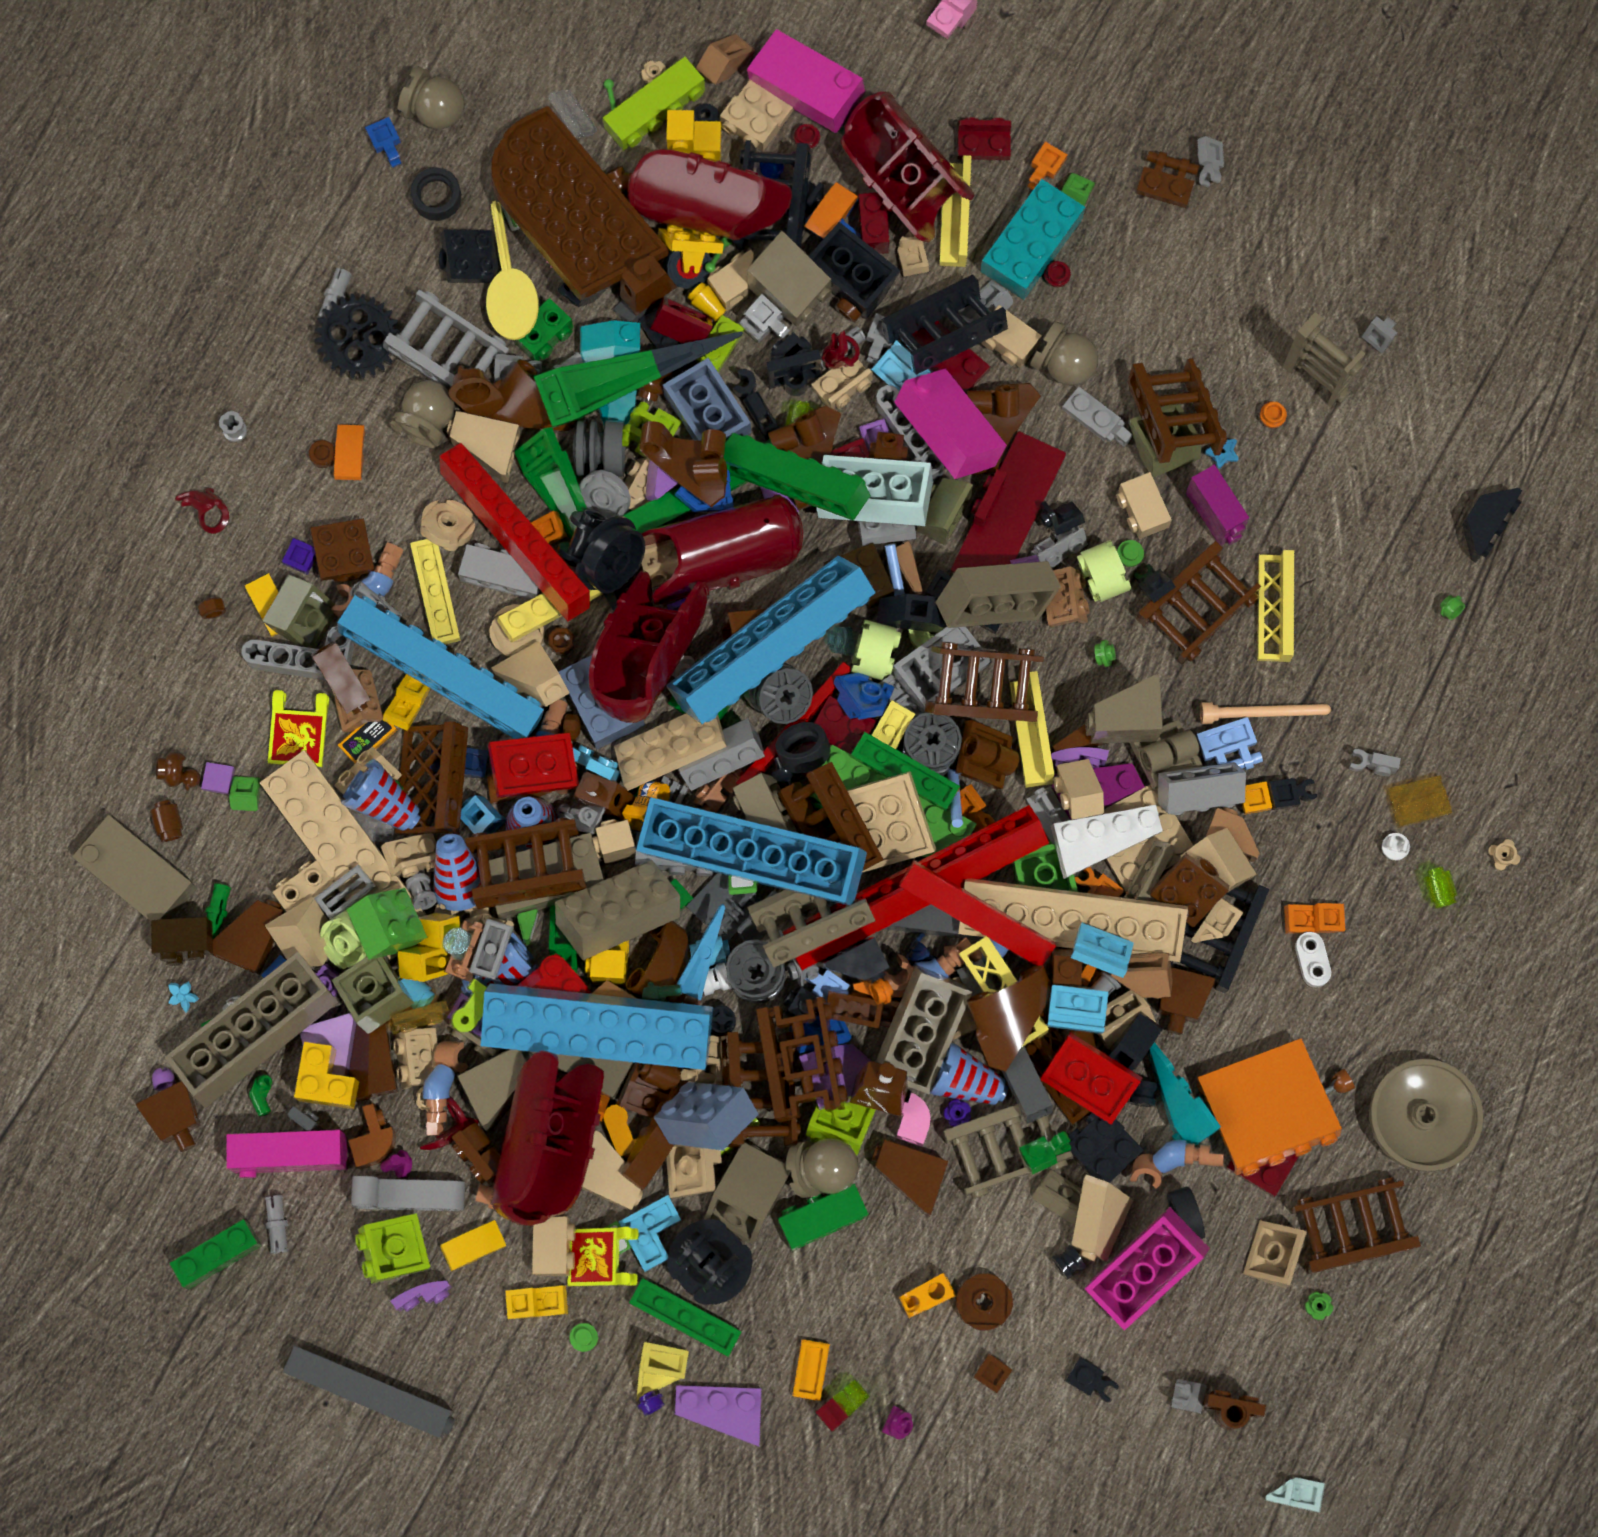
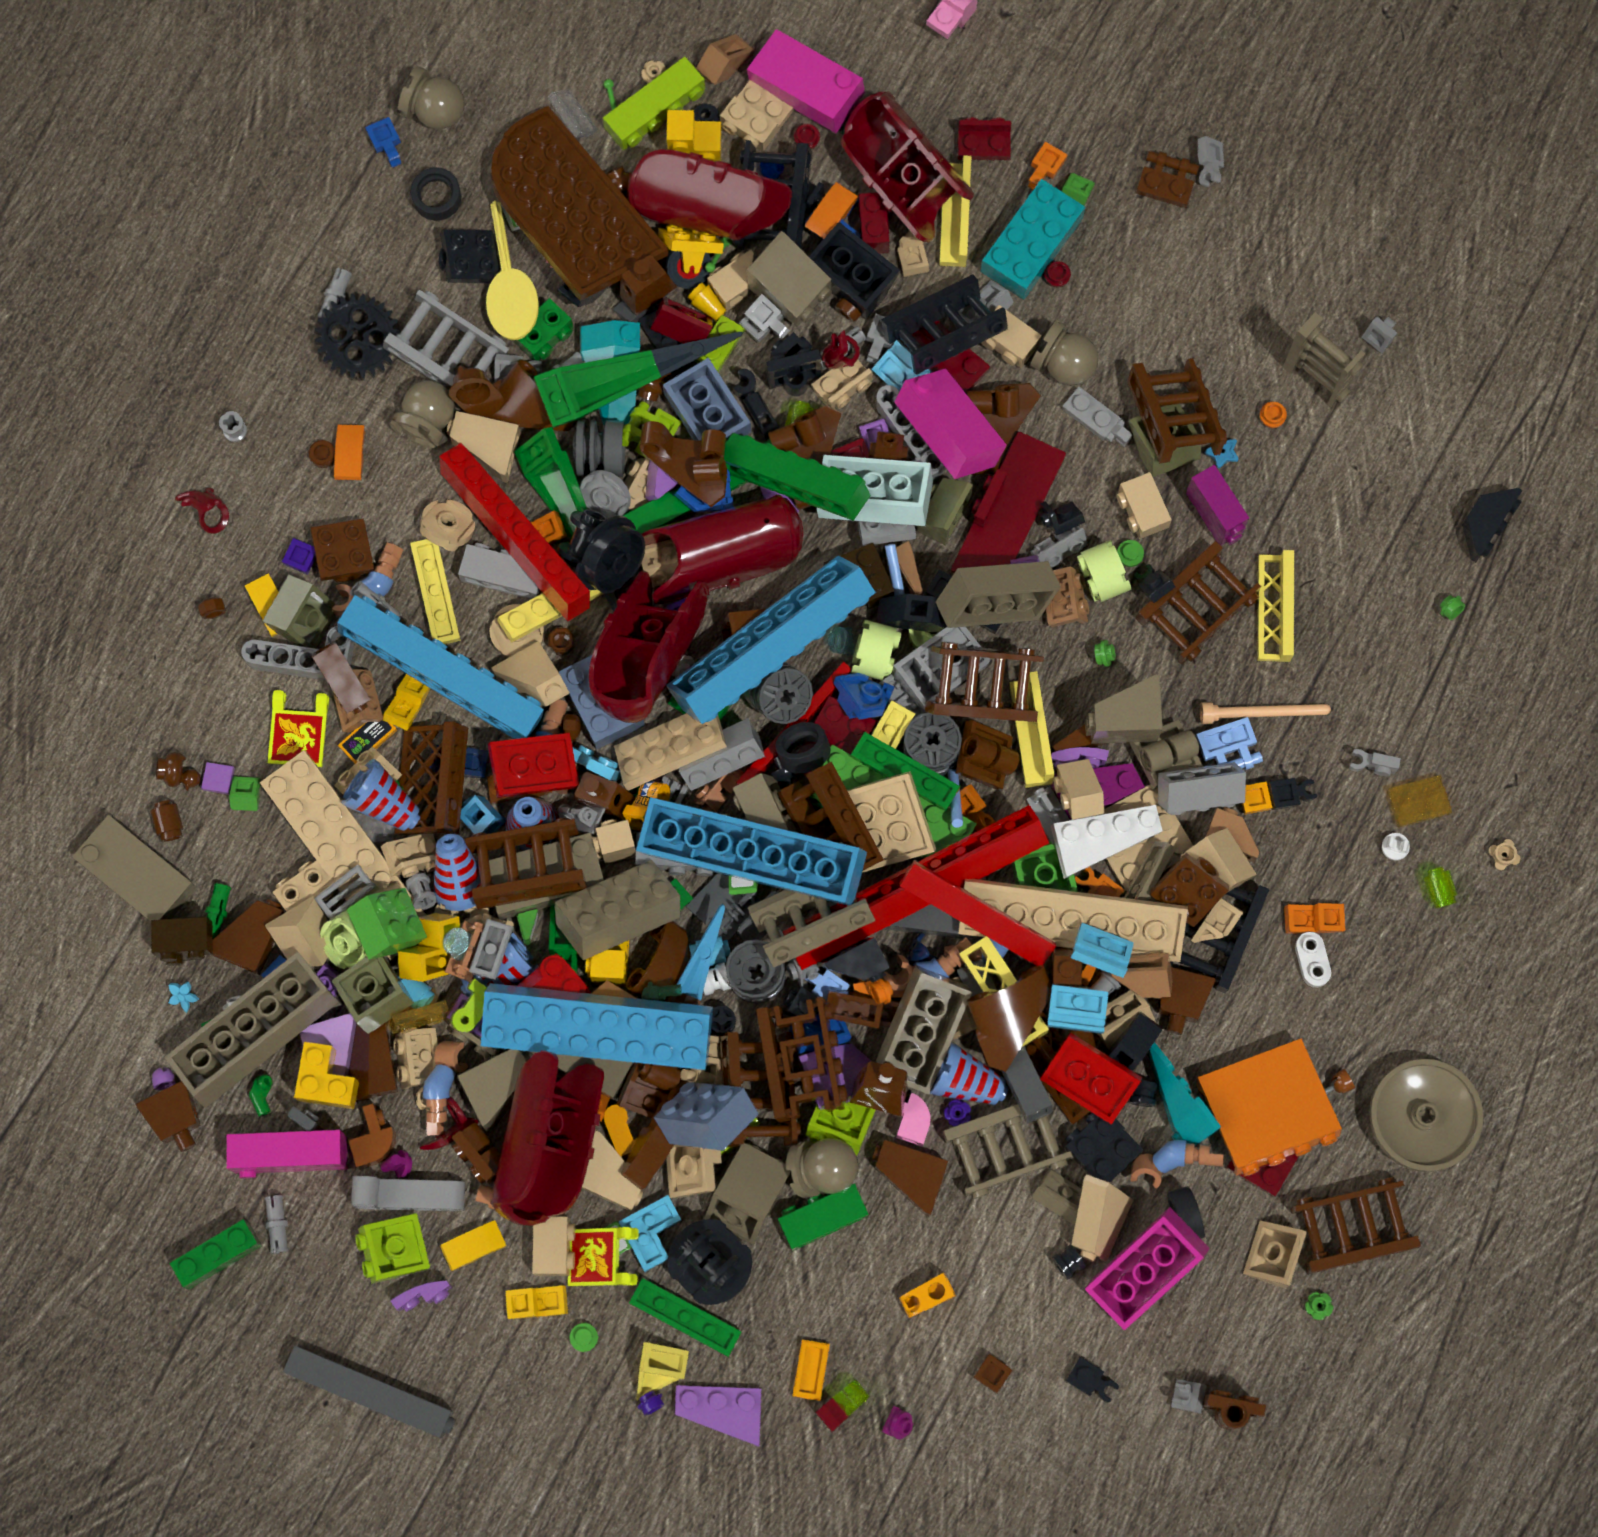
(995, 1290): reddish brown plate -> none
(1042, 1154): green plate -> none
(1299, 1494): light aqua slope -> none

